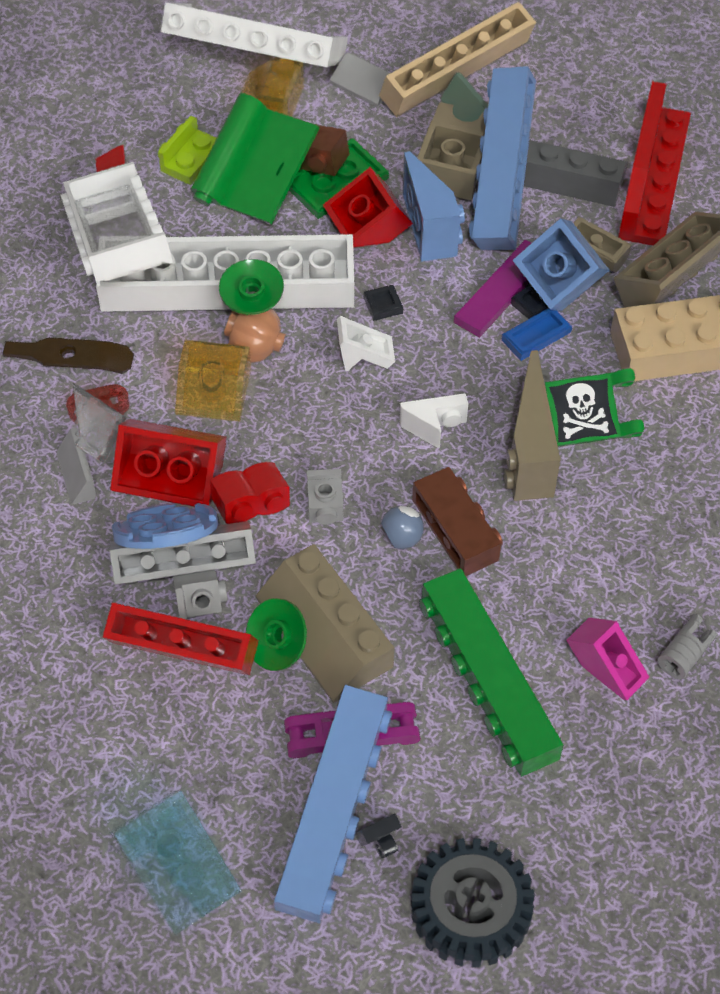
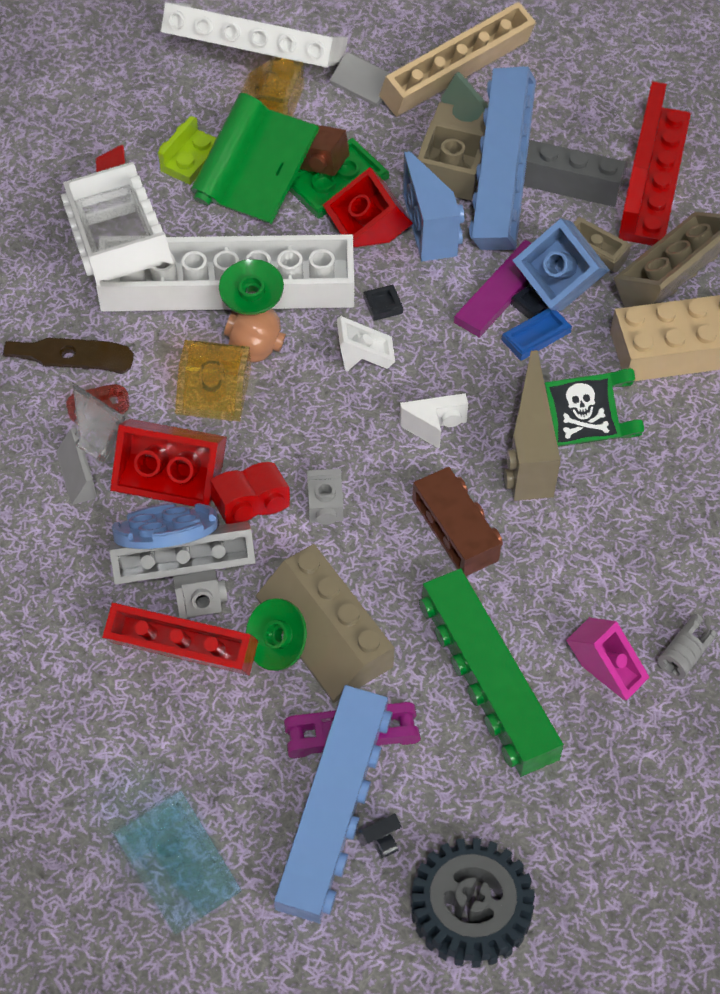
(403, 526): sand blue piece -> none

